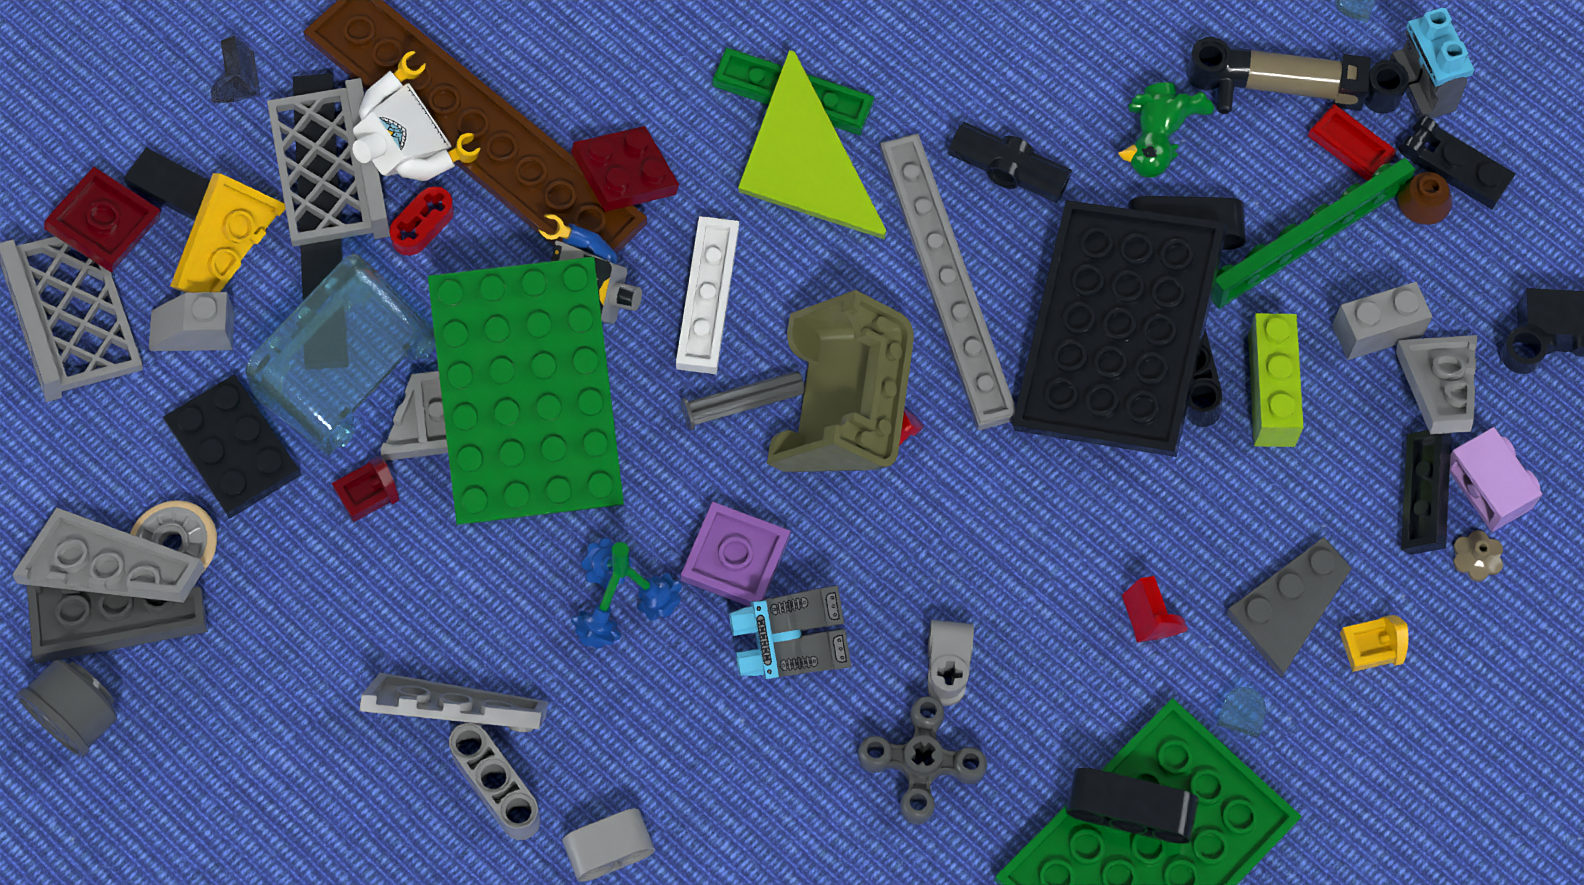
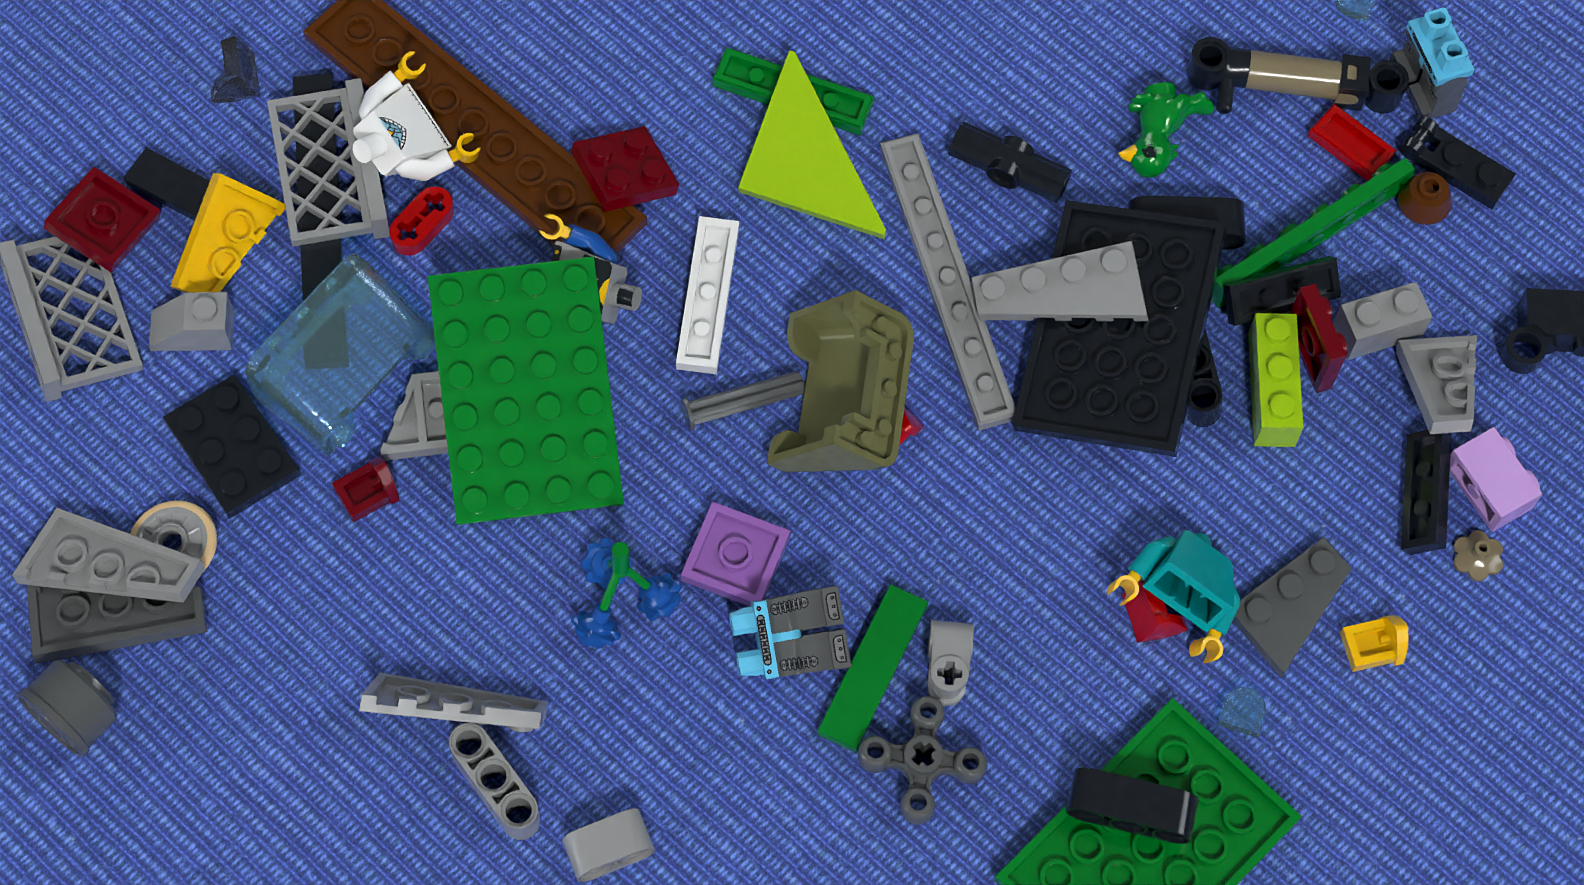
(872, 668): none -> green tile
(1079, 285): none -> light grey wing
(1190, 580): none -> teal torso
(1277, 290): none -> black tile
(1319, 343): none -> dark red plate

